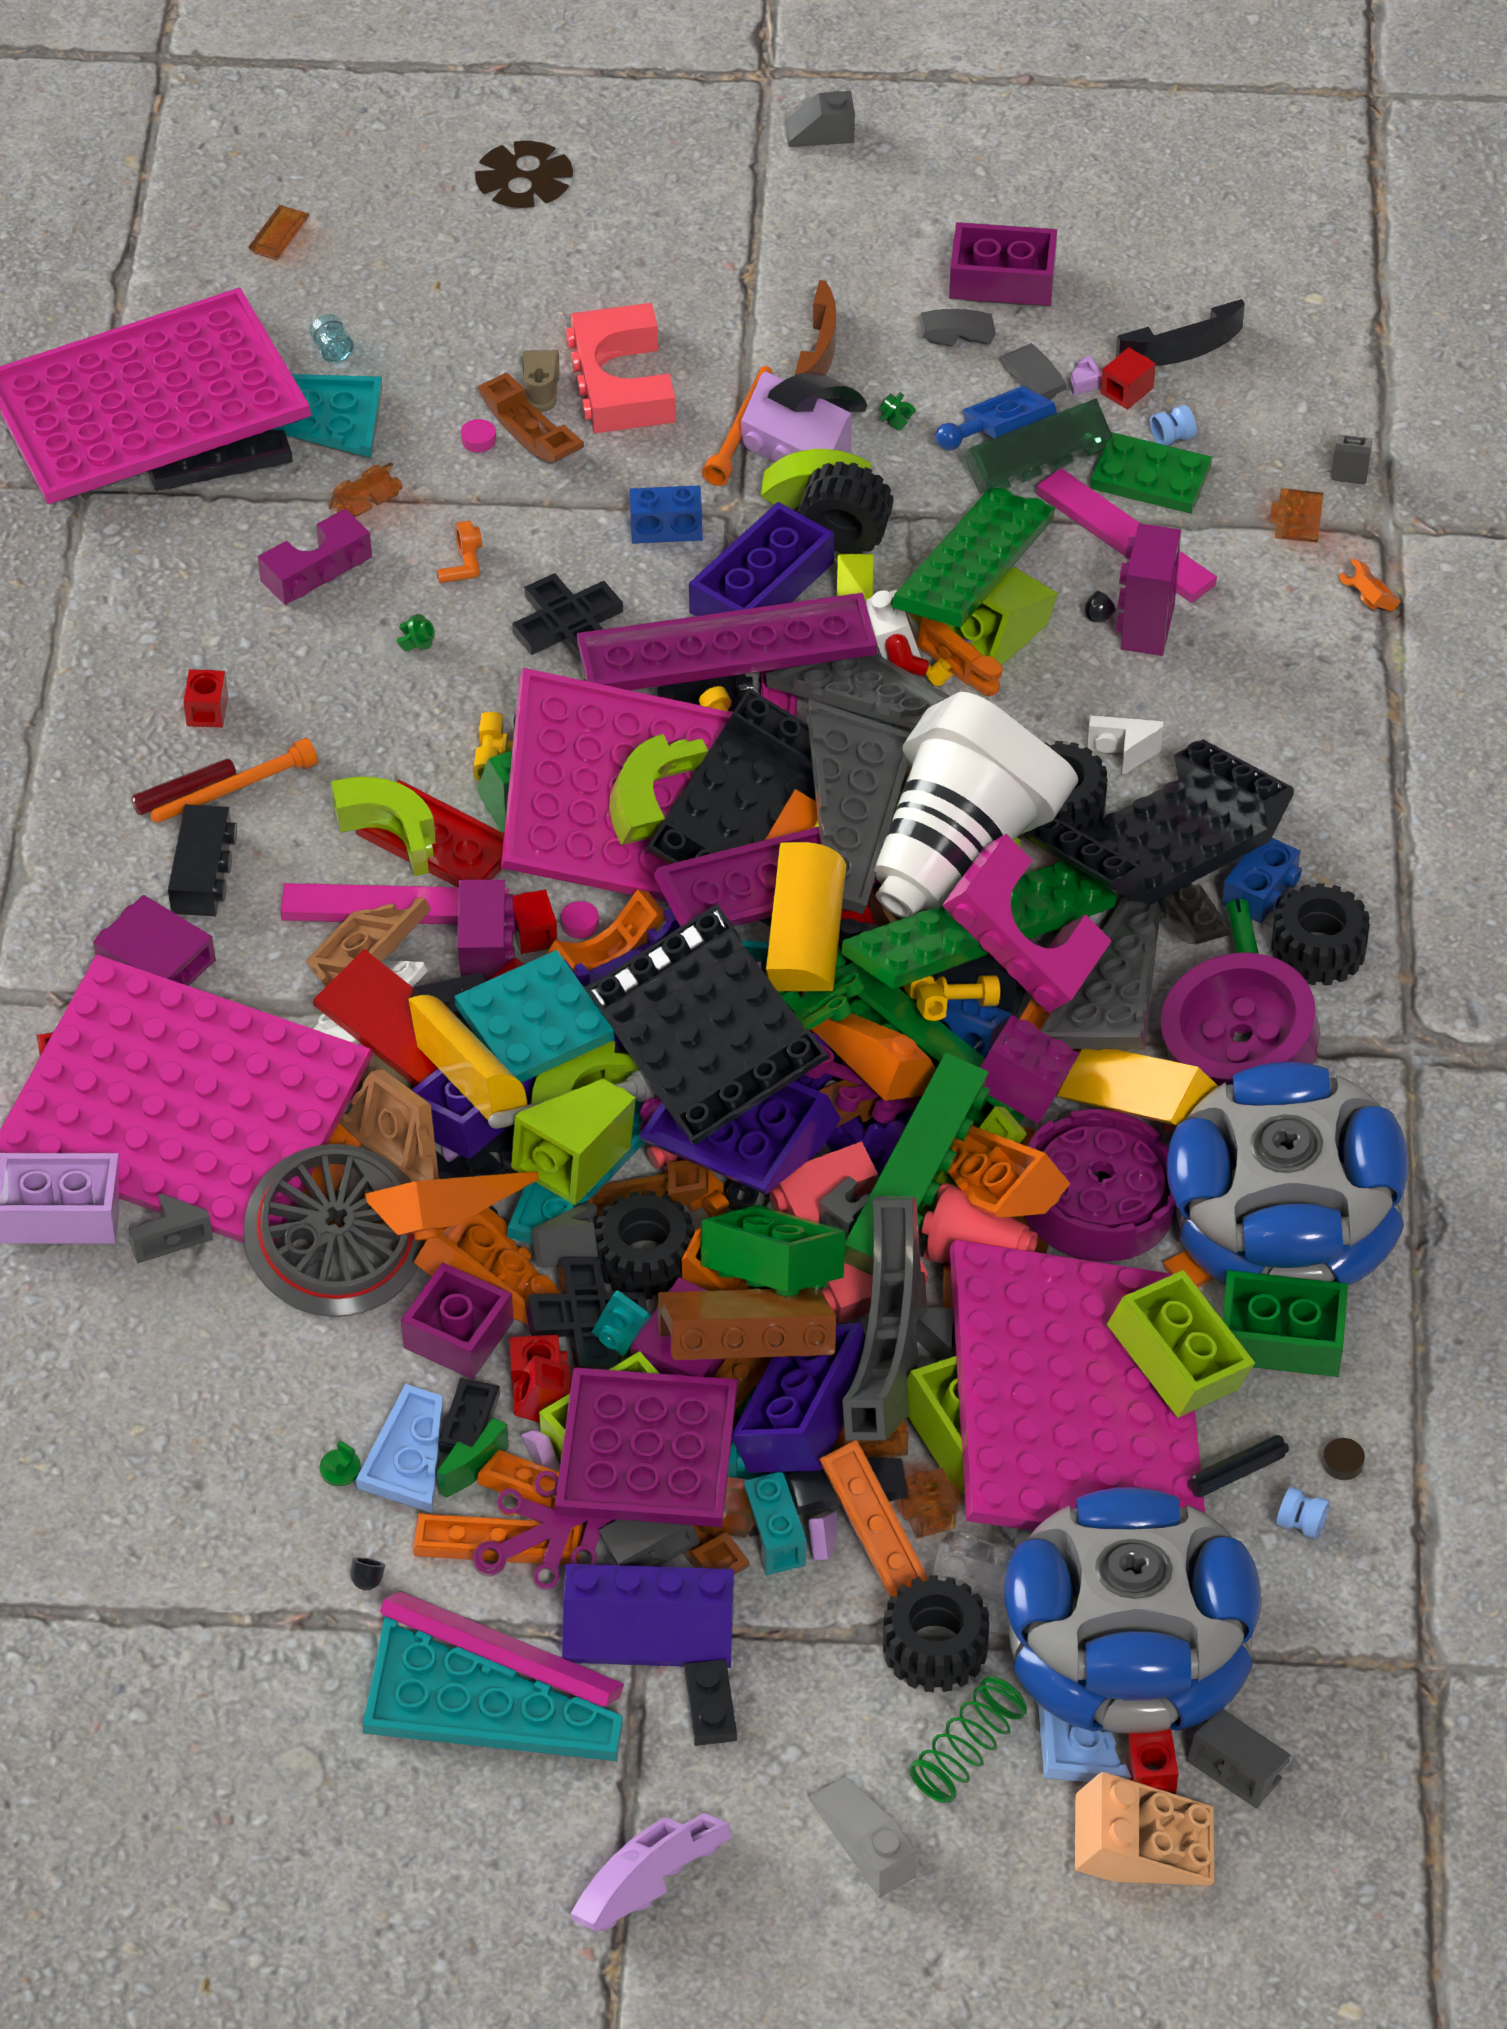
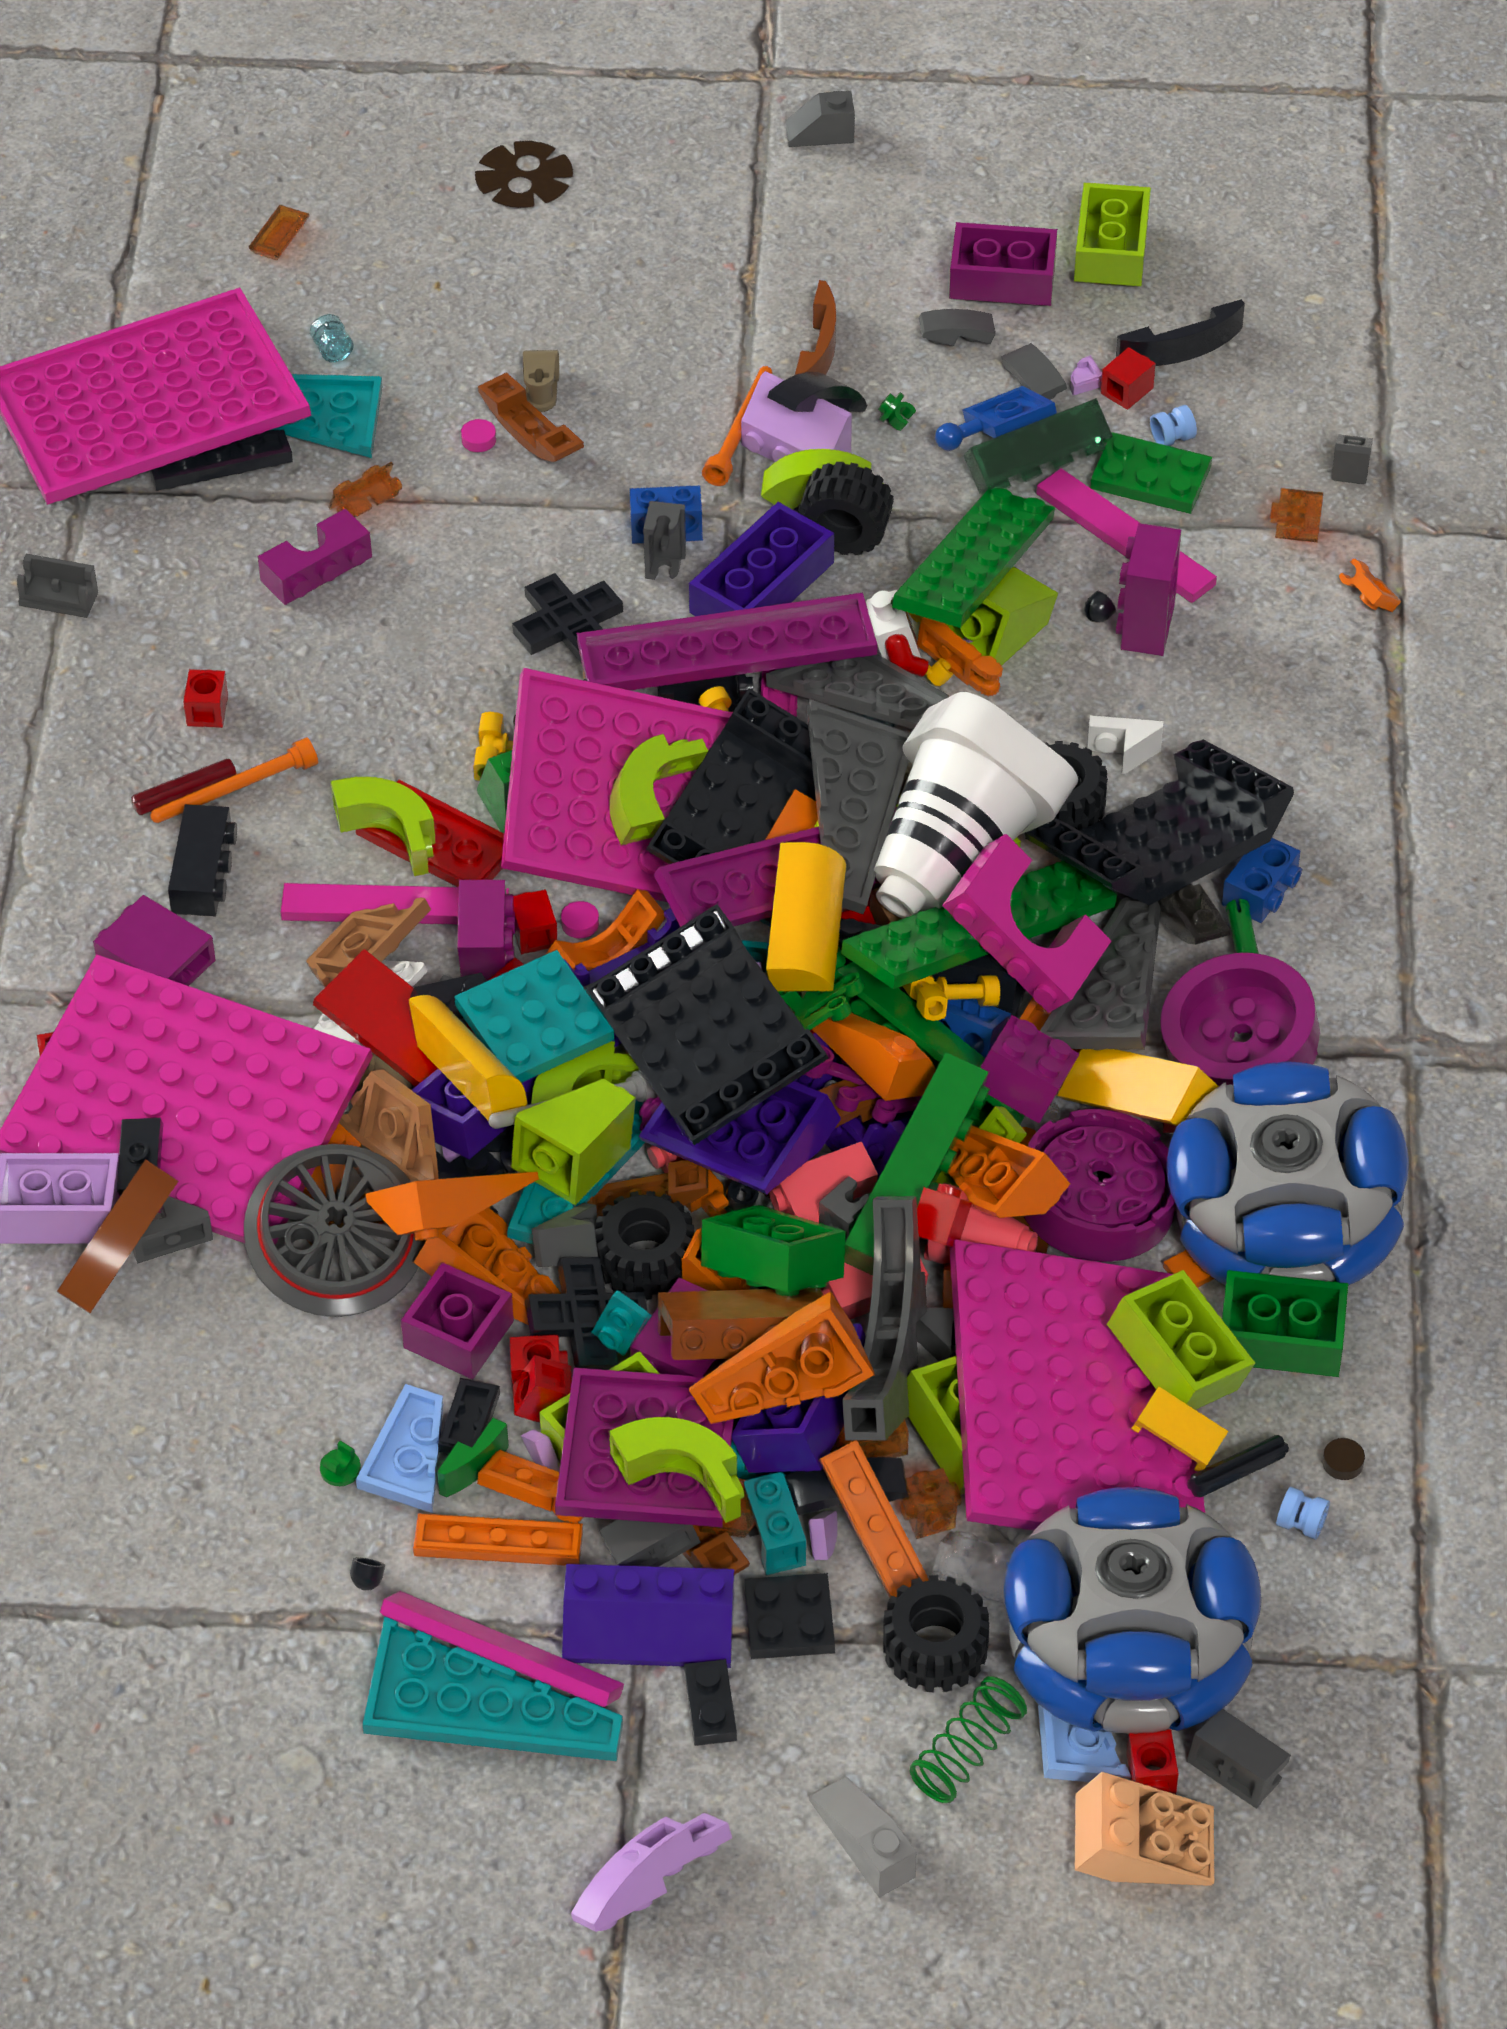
(57, 585): none -> dark grey hinge
(117, 1236): none -> dark orange slope
(138, 1141): none -> black plate
(418, 633): green plate -> none
(468, 540): orange plate -> none
(553, 1527): magenta plant -> none
(610, 400): coral arch -> none
(664, 538): none -> dark grey hinge
(680, 1447): none -> lime arch
(789, 1616): none -> black plate
(795, 1361): none -> orange wedge
(855, 574): neon yellow slope -> none
(942, 1214): none -> red brick
(1112, 234): none -> lime brick
(1181, 1427): none -> yellow hinge
(1326, 912): black tyre -> none

